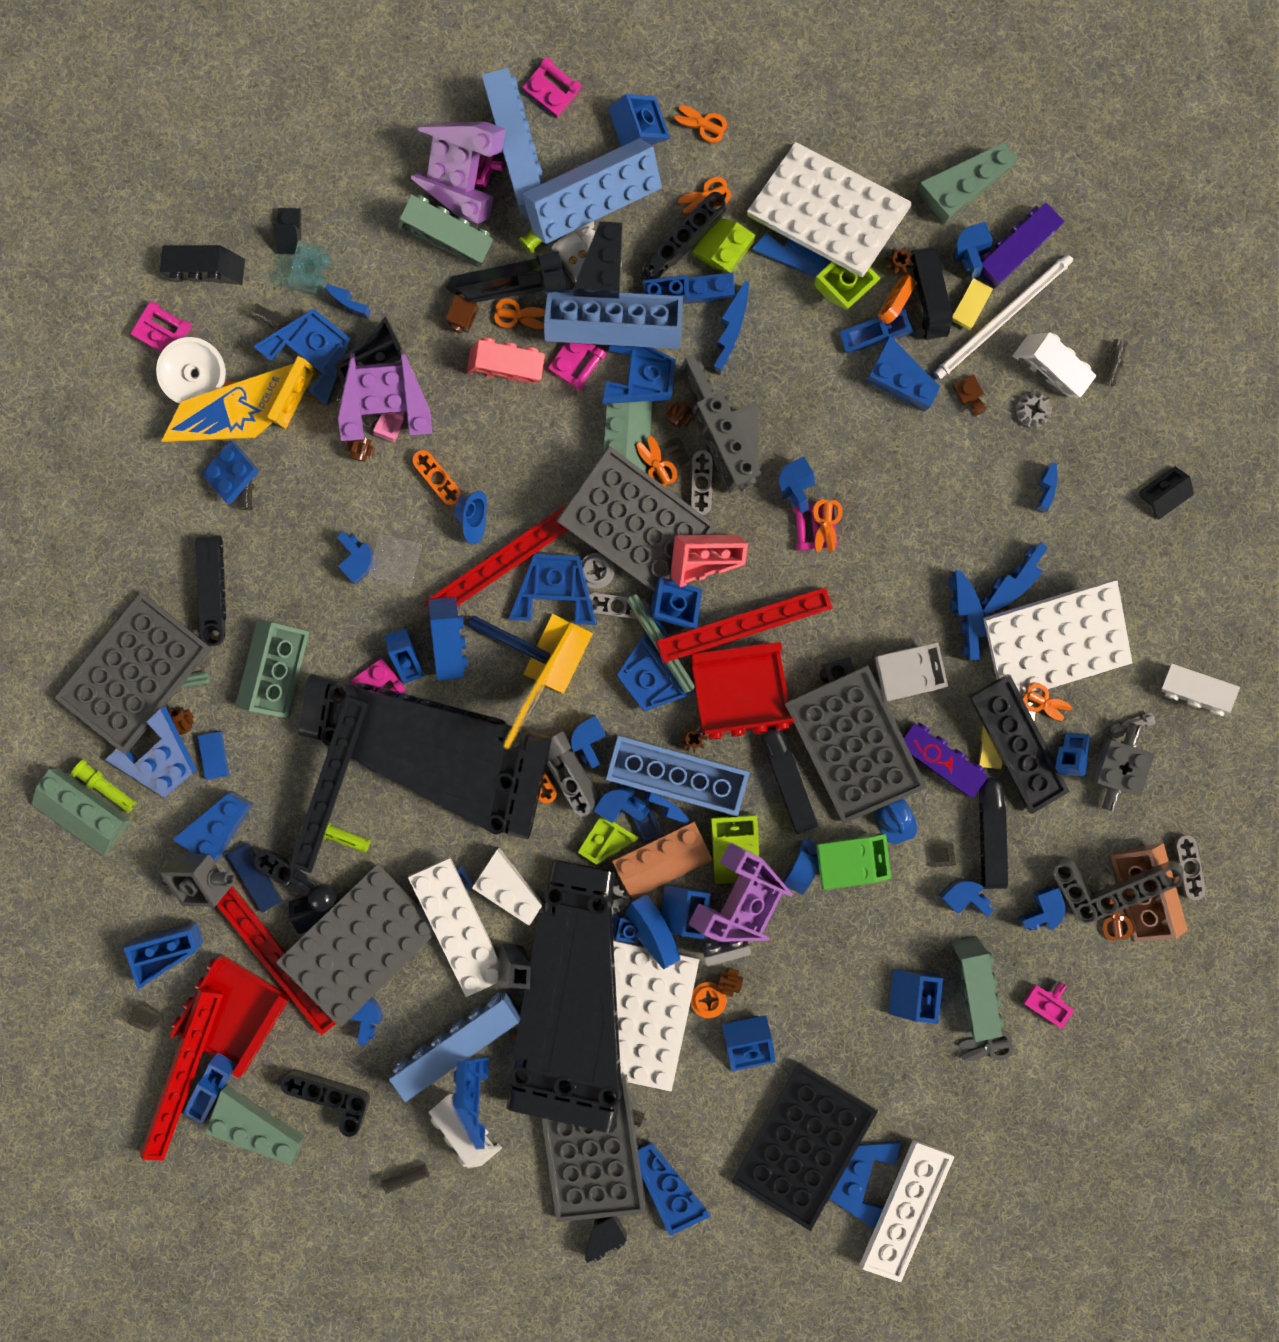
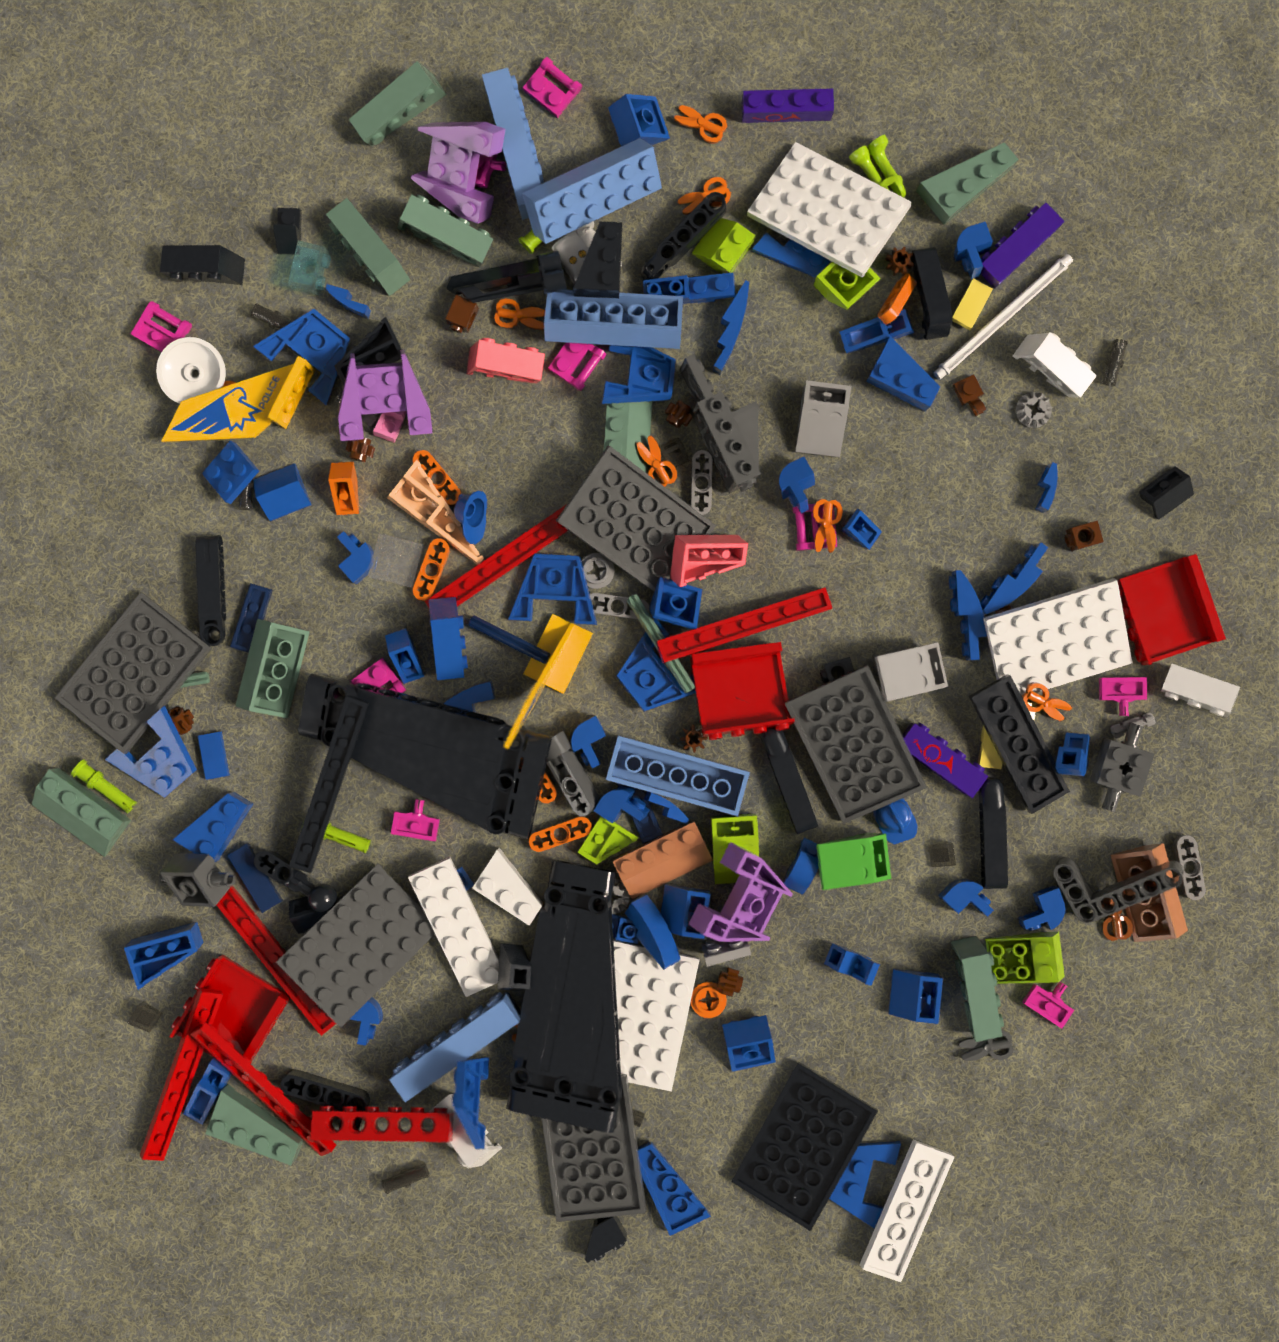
(254, 608): none -> dark blue tile
(258, 1084): none -> red plate
(281, 492): none -> blue slope
(323, 1128): none -> red brick
(344, 488): none -> orange slope
(367, 247): none -> sand green wedge
(397, 104): none -> sand green wedge
(415, 824): none -> dark pink plate
(420, 583): none -> orange beam
(423, 502): none -> light nougat wedge
(475, 694): none -> blue slope
(542, 833): none -> orange beam
(787, 105): none -> dark purple brick
(822, 418): none -> light grey slope
(852, 963): none -> blue brick
(861, 529): none -> blue slope
(876, 149): none -> lime piece
(1027, 958): none -> lime slope
(1092, 533): none -> reddish brown brick
(1123, 691): none -> dark pink plate
(1169, 610): none -> red panel

